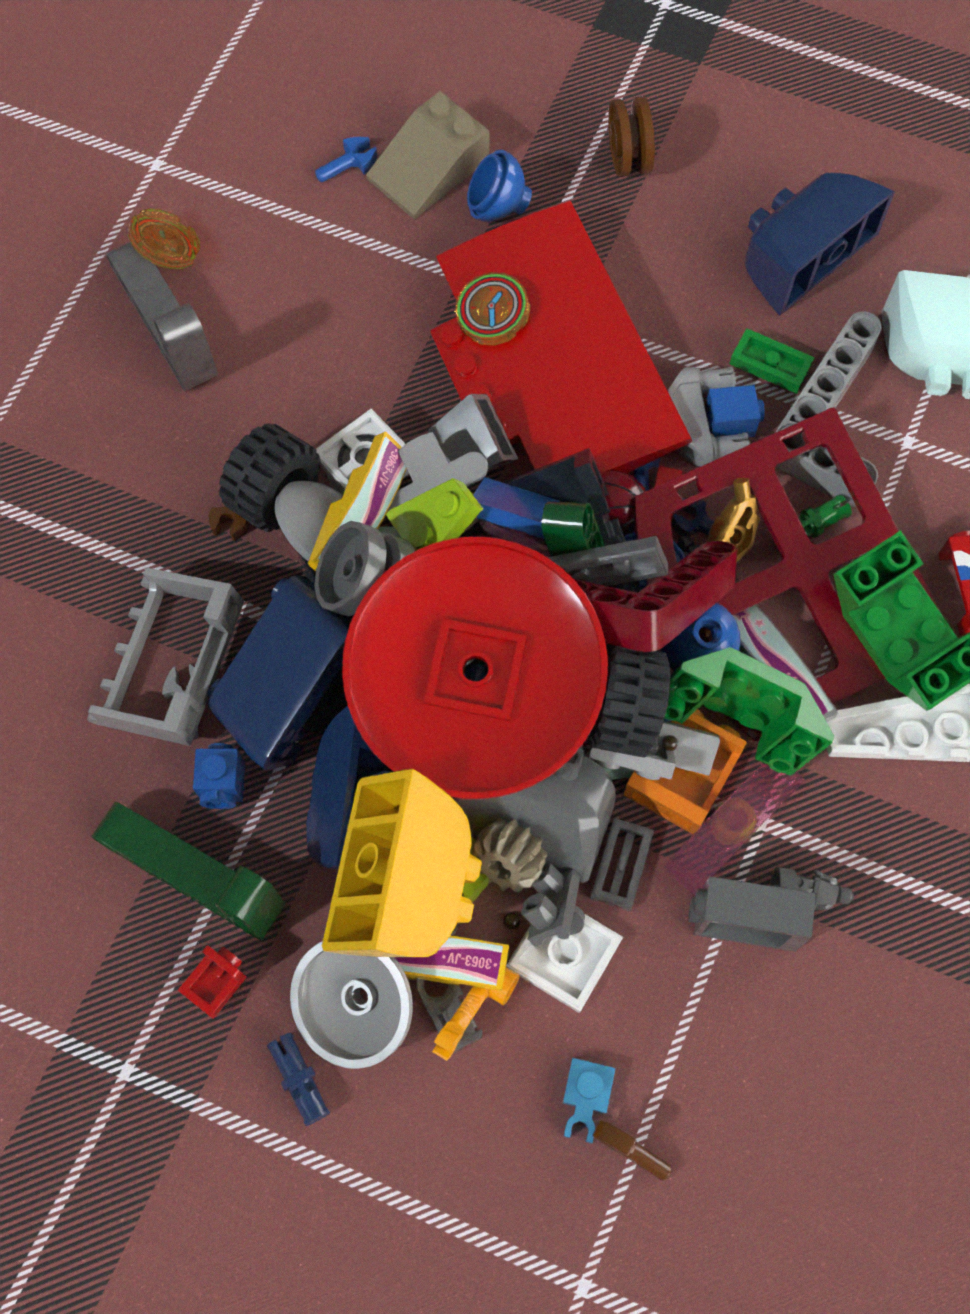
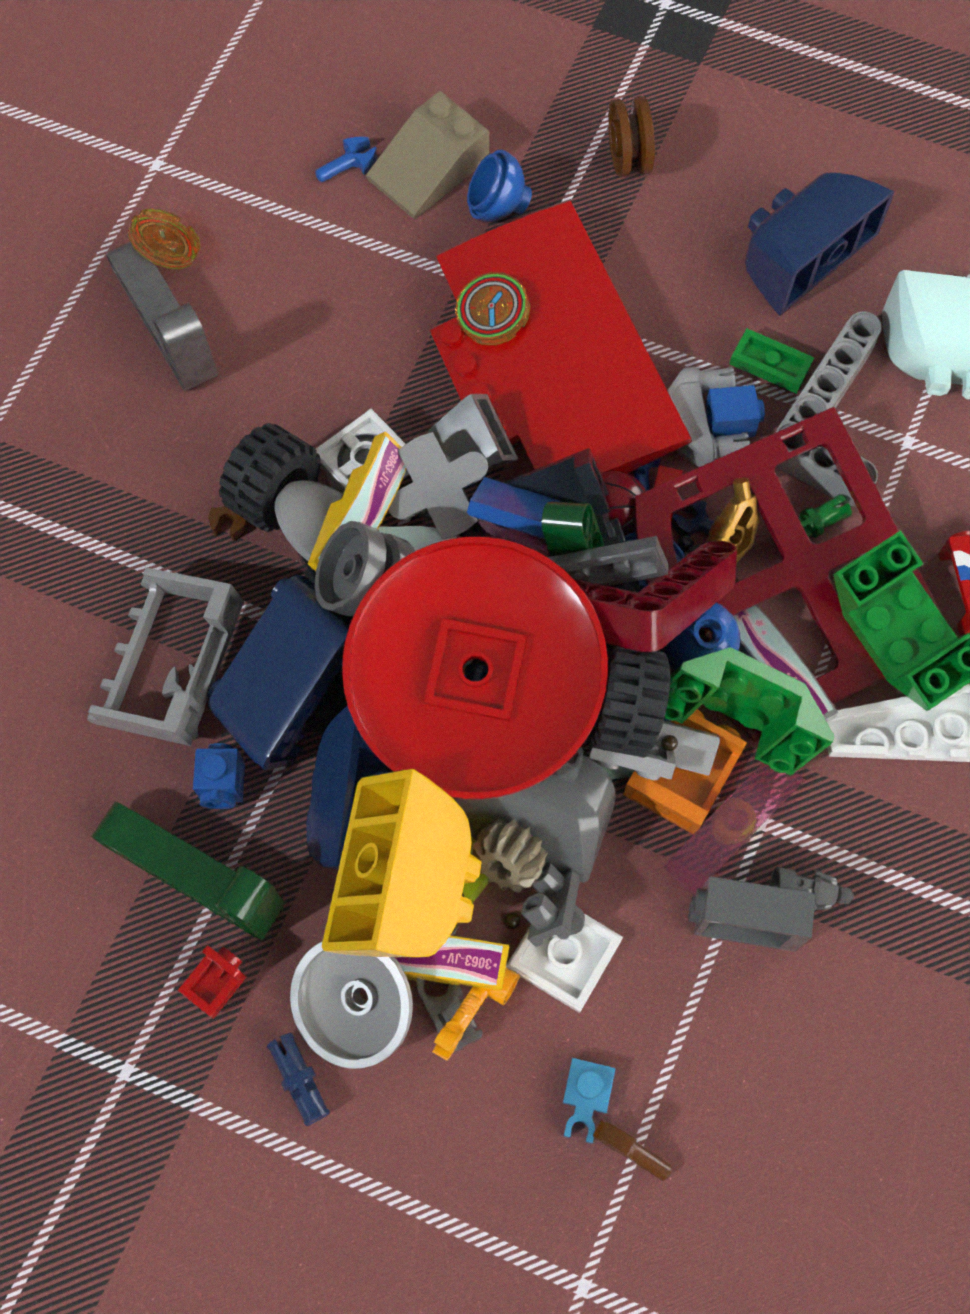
(435, 514): lime wing -> none
(612, 898): flat silver tile -> none

